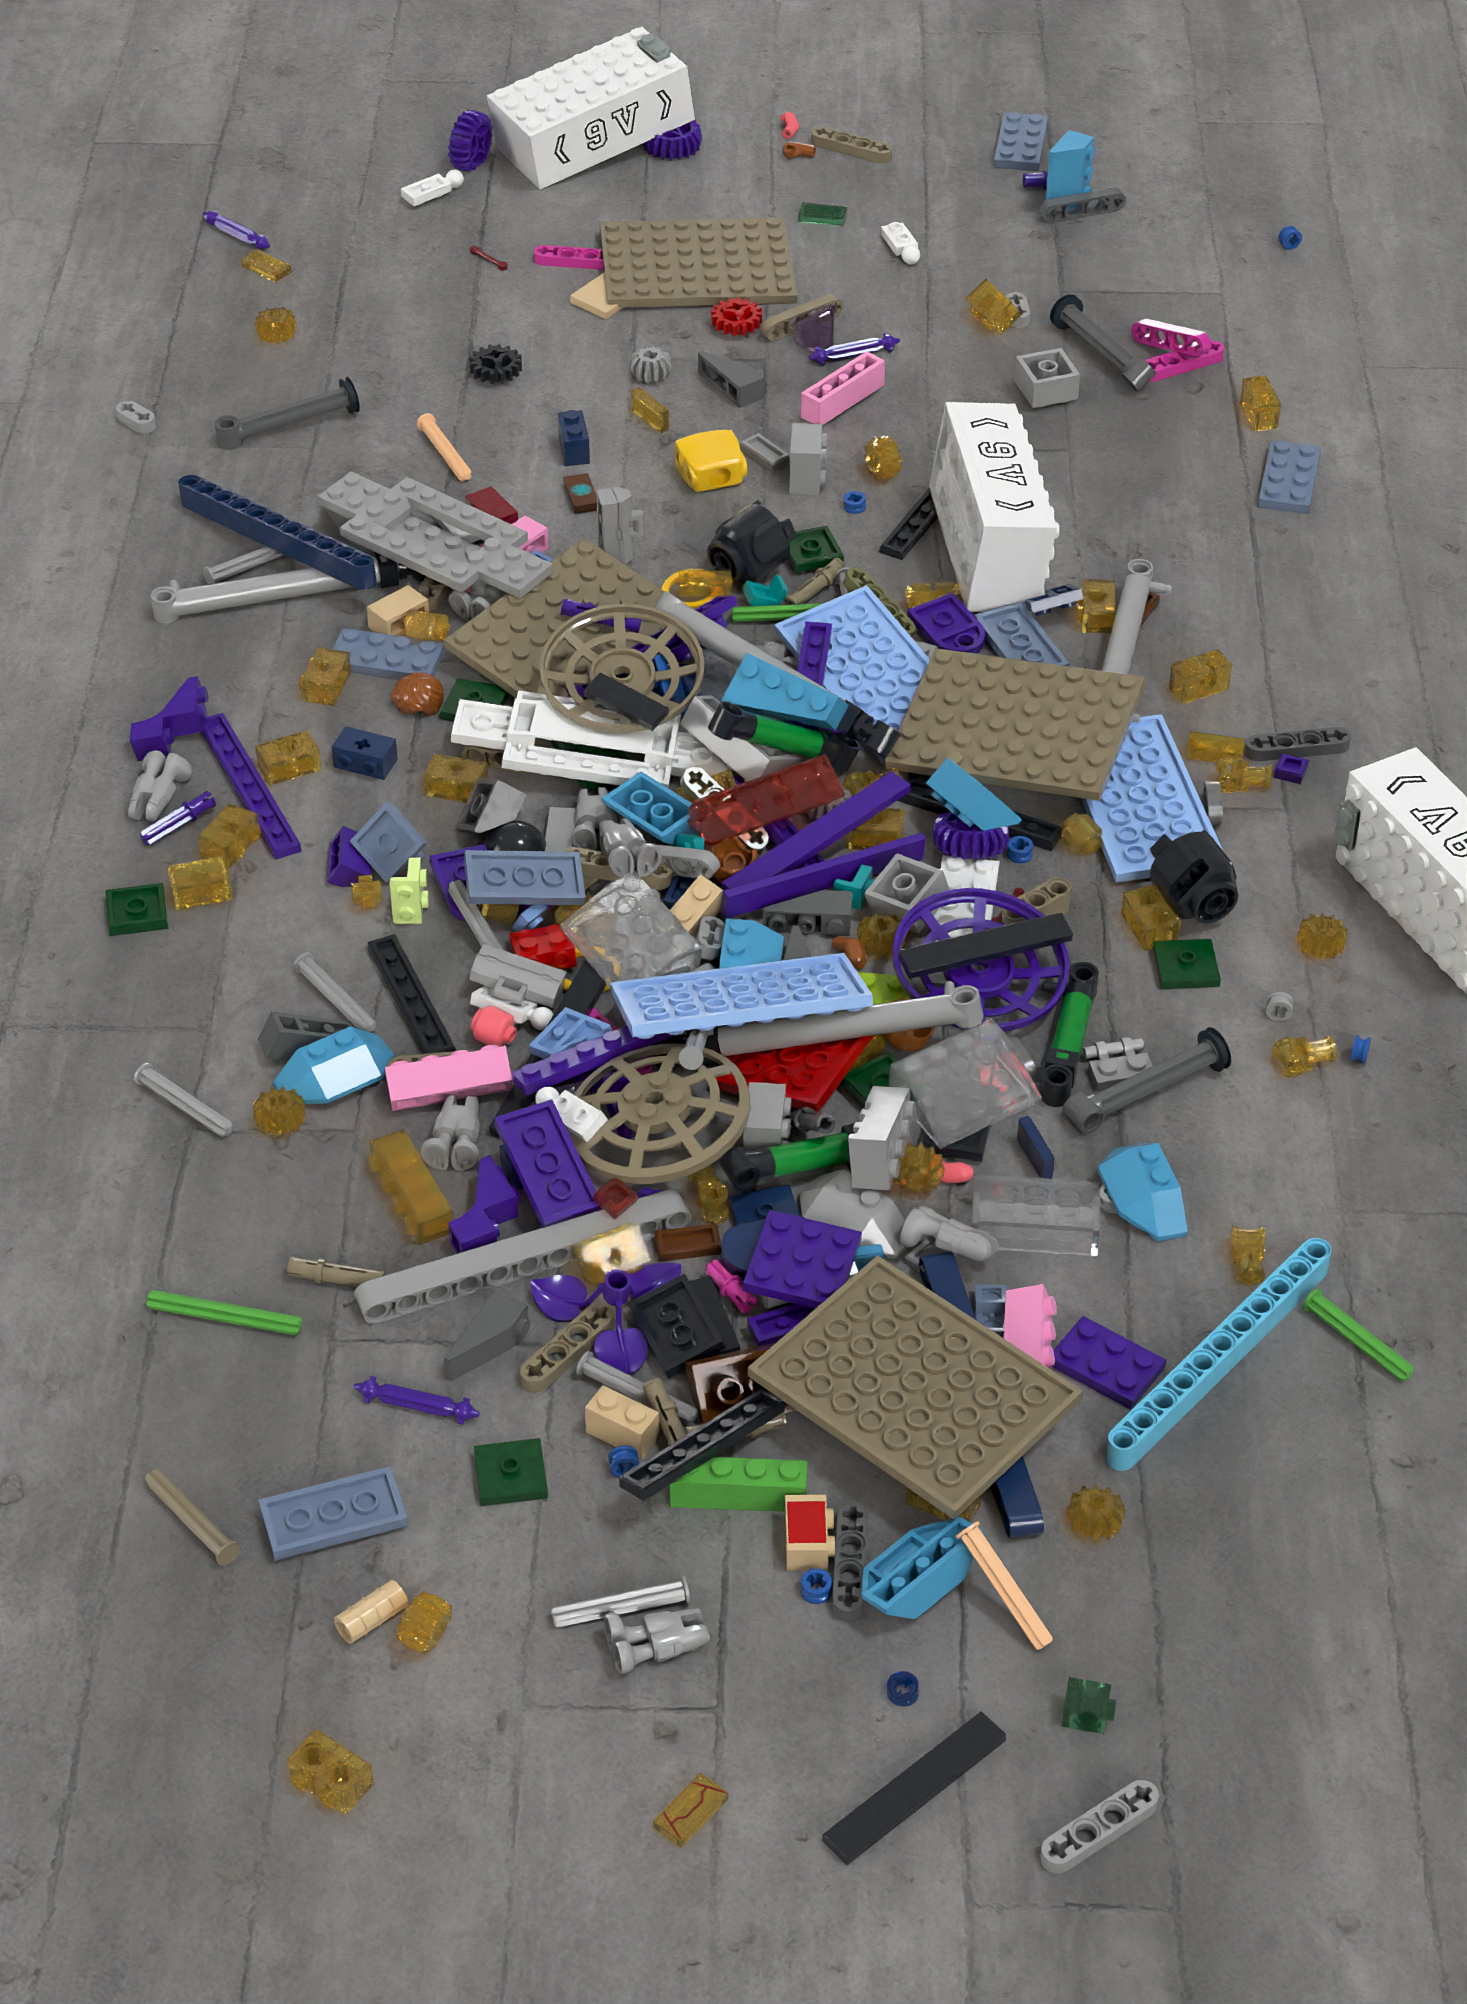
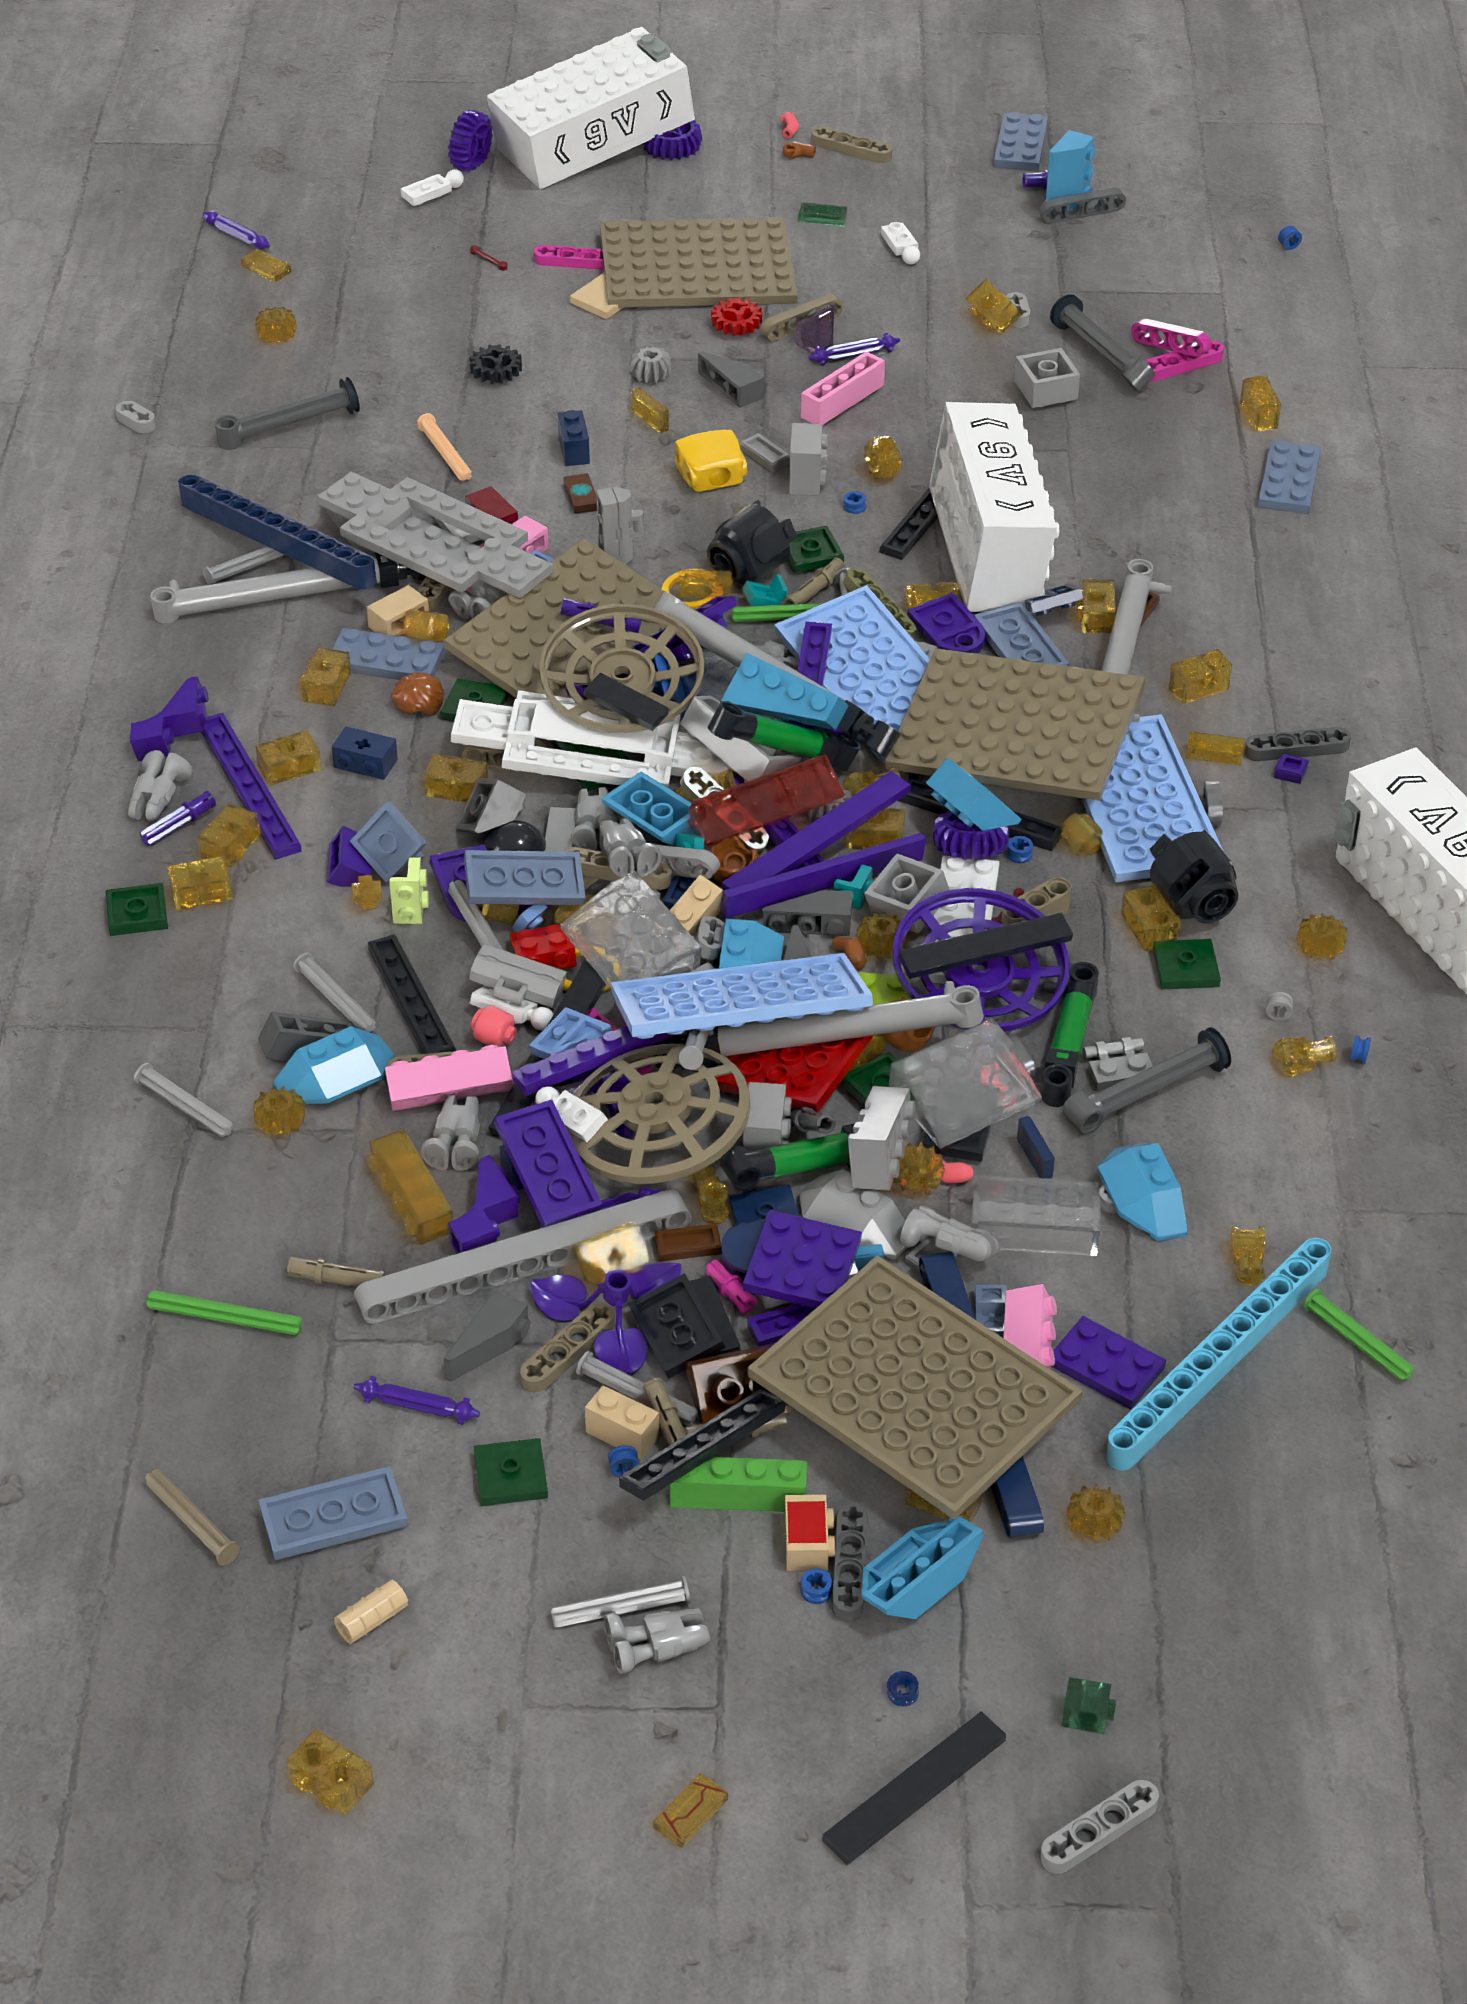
(424, 1622): clear yellow gear -> none
(615, 1197): clear red tile -> none
(1005, 1586): light nougat axle -> none
(1241, 775): clear yellow connector -> none

